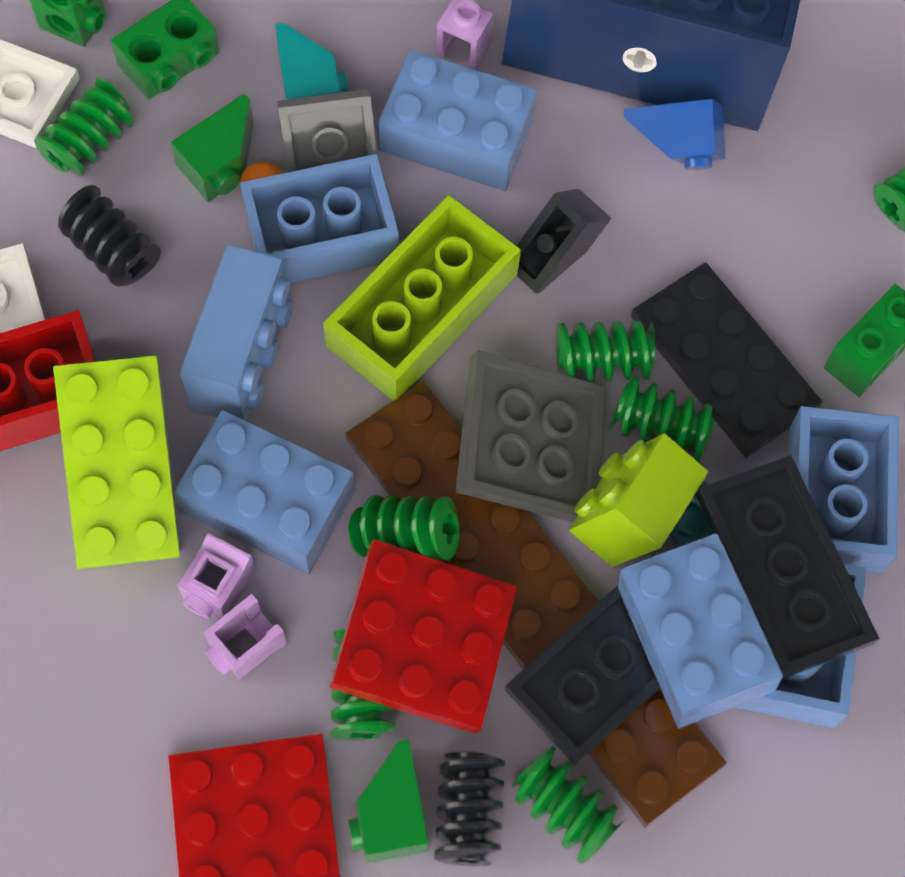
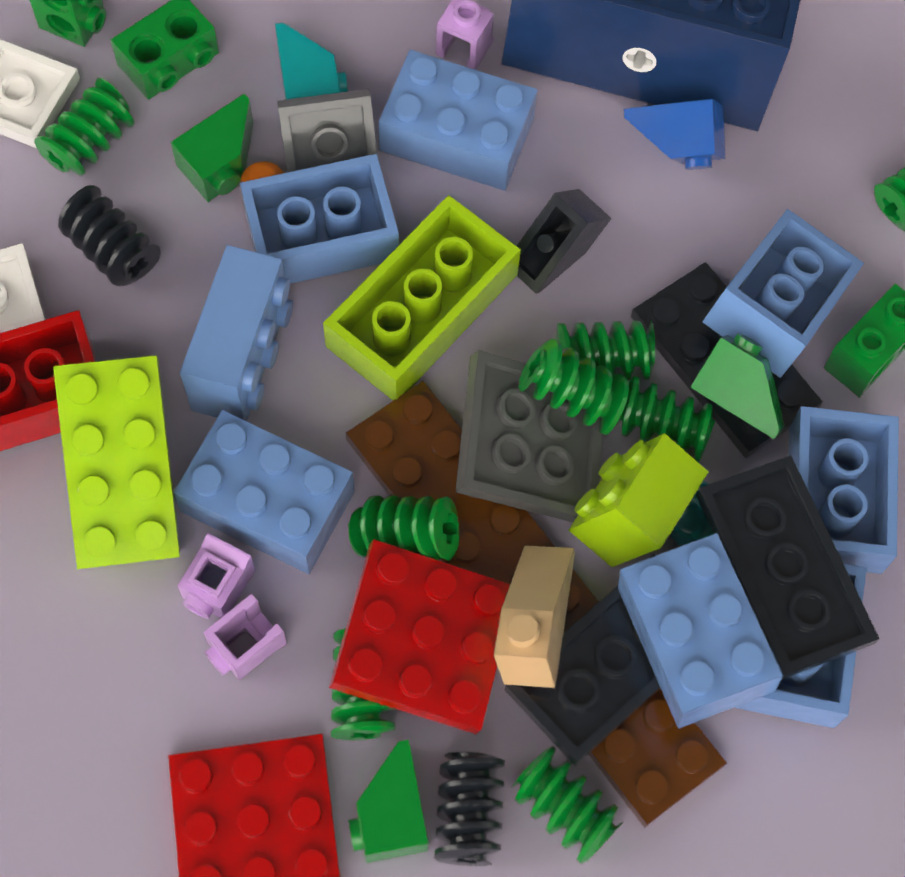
(534, 617): none -> tan slope
(578, 382): none -> green piece
(742, 383): none -> slope
(785, 290): none -> medium blue brick

